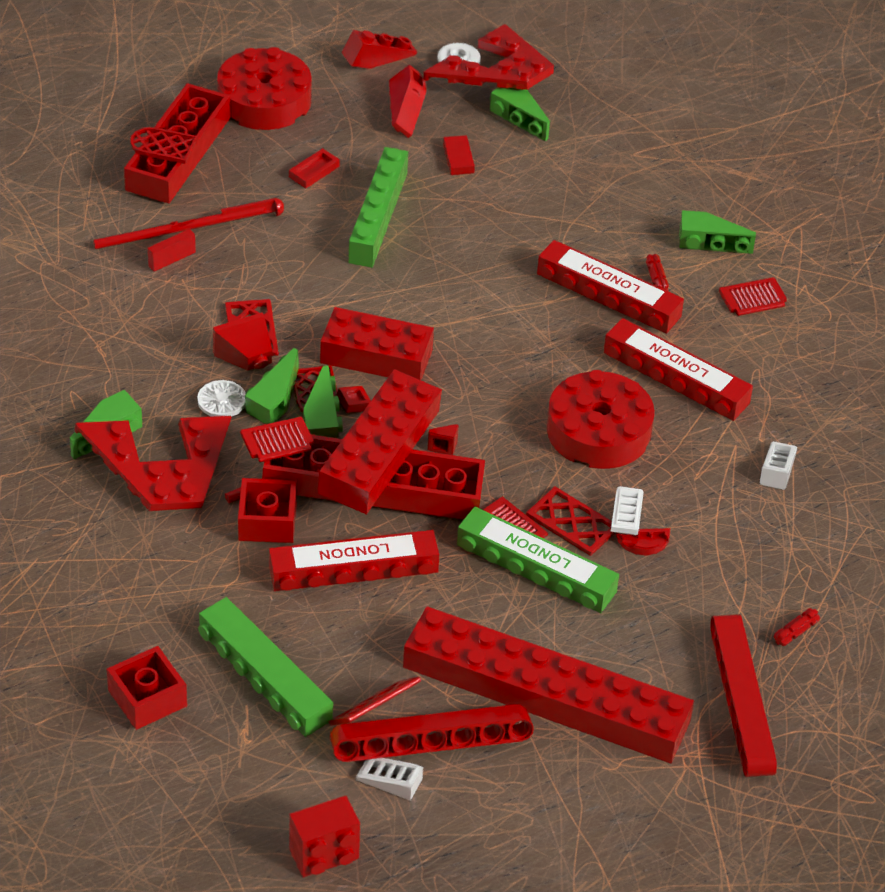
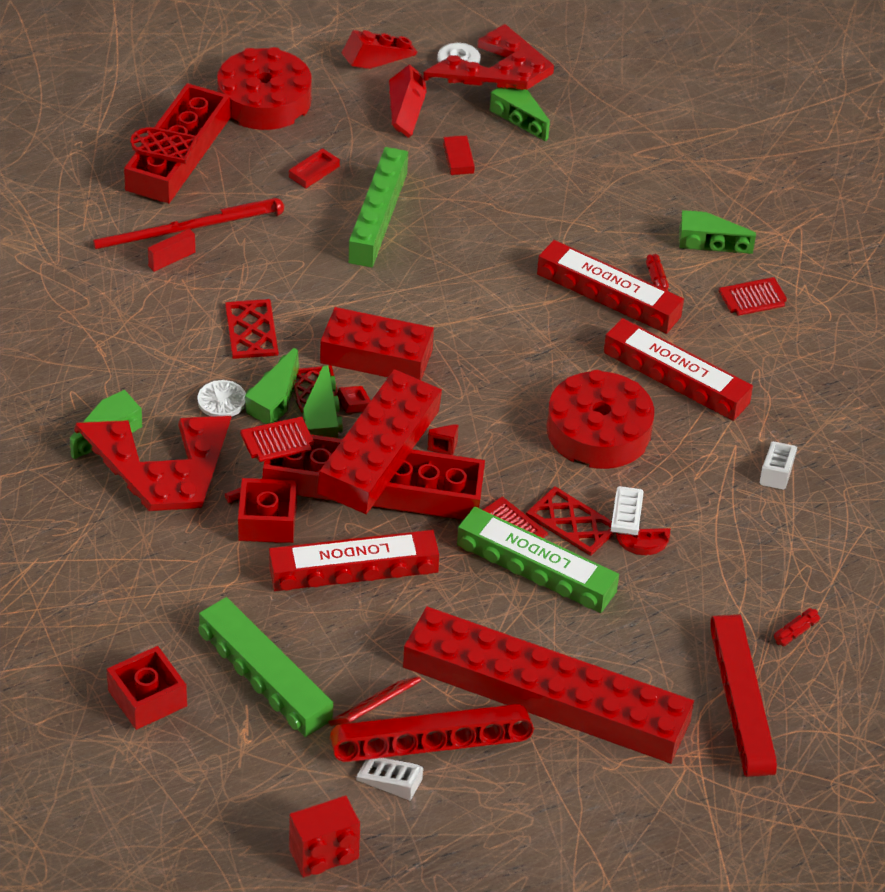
(244, 342): red slope -> none

